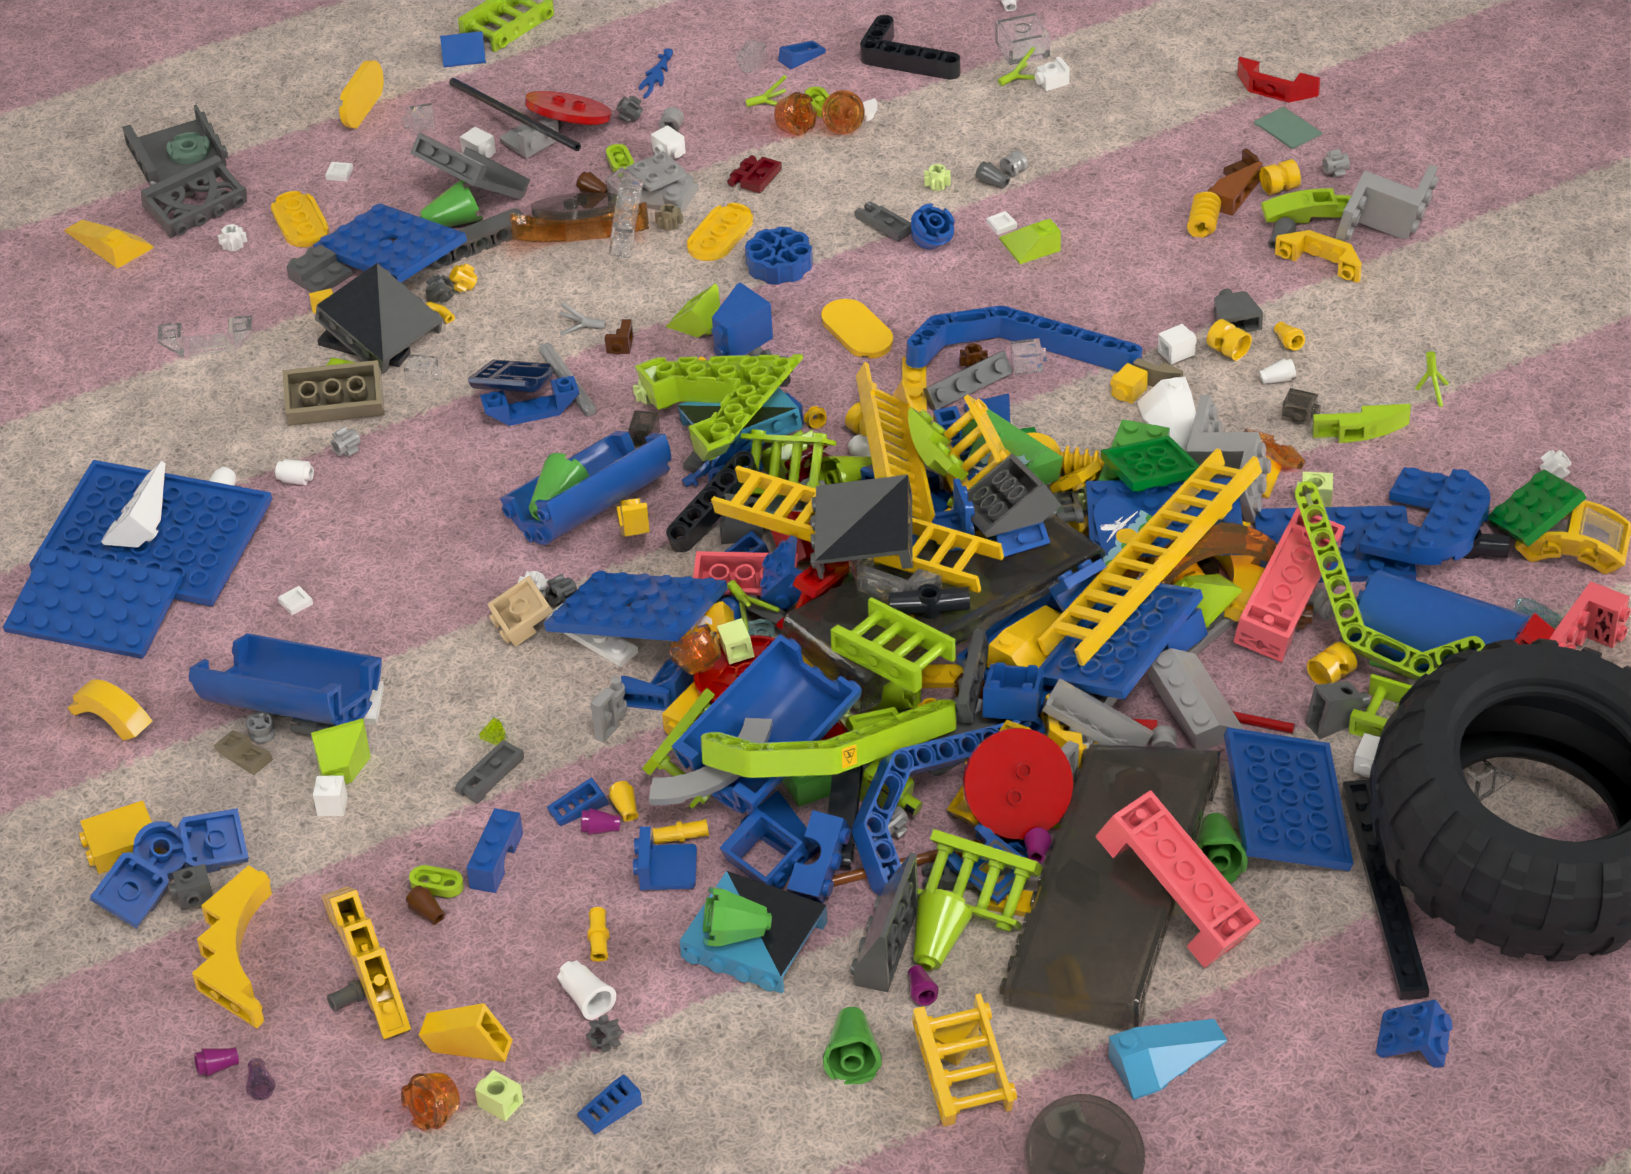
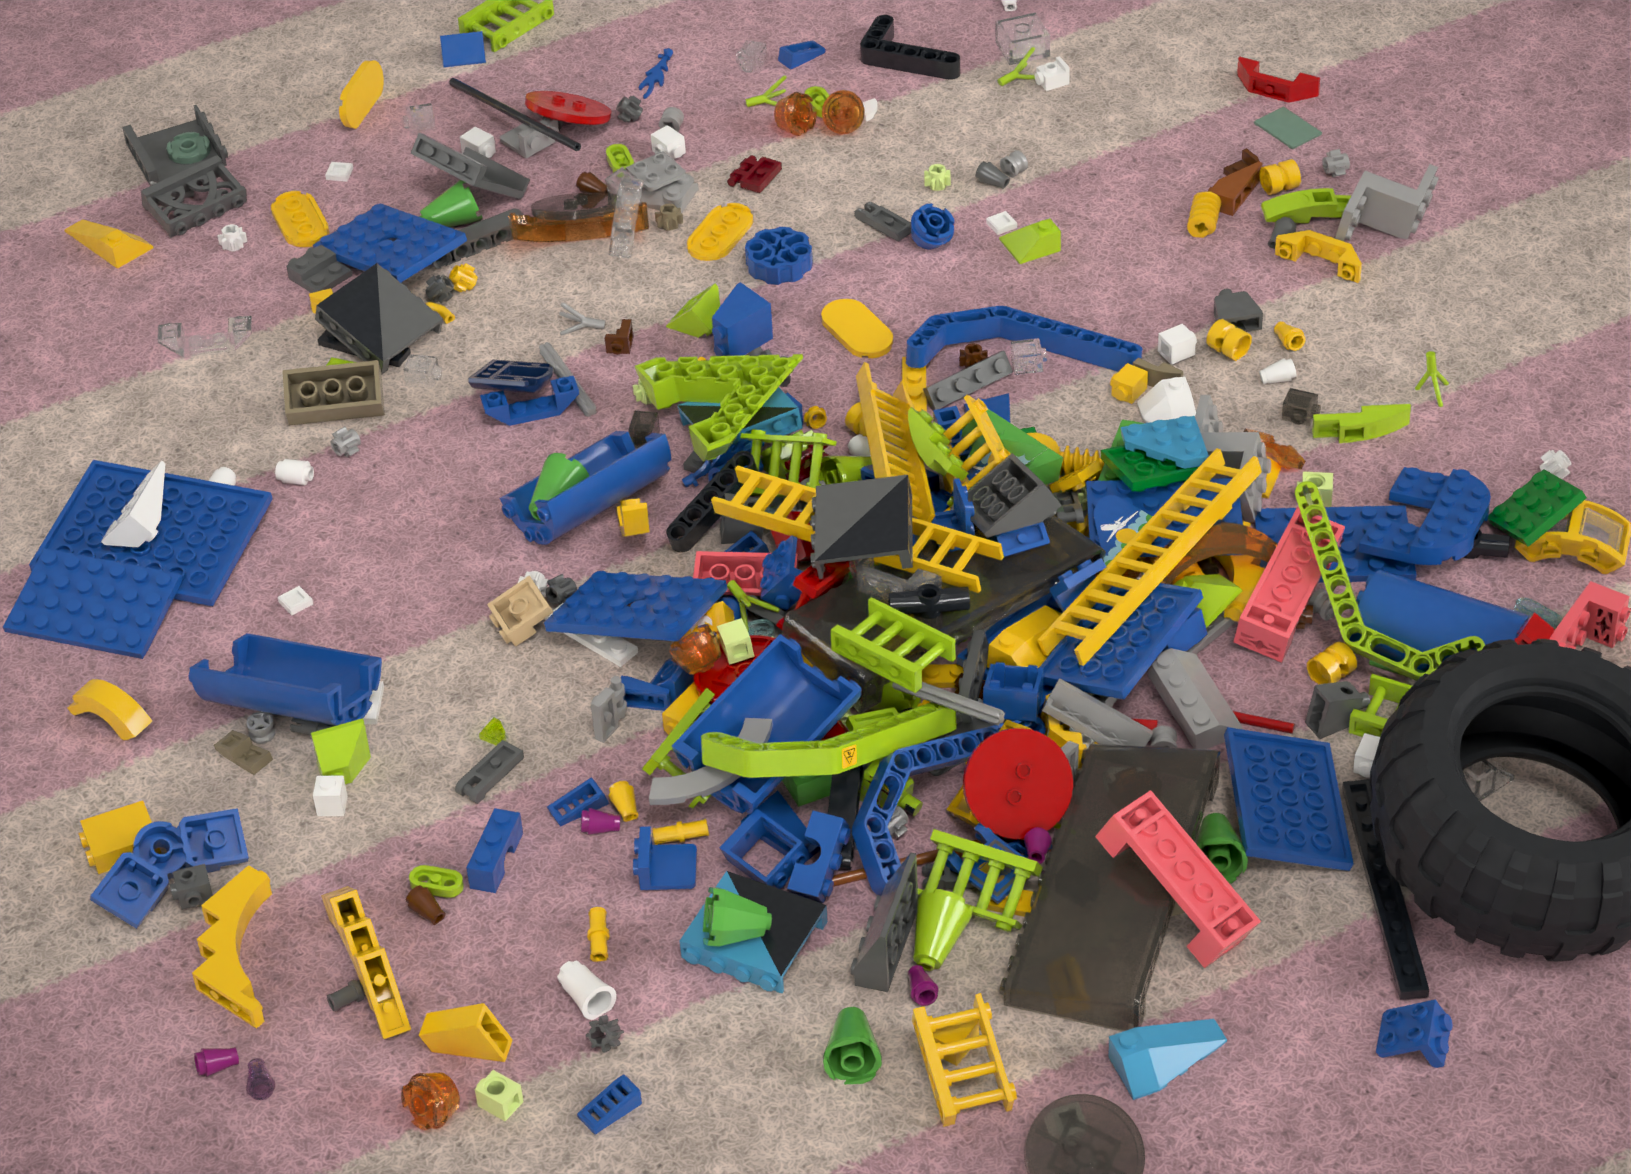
(957, 703): none -> light grey axle
(1168, 439): none -> dark azure plate

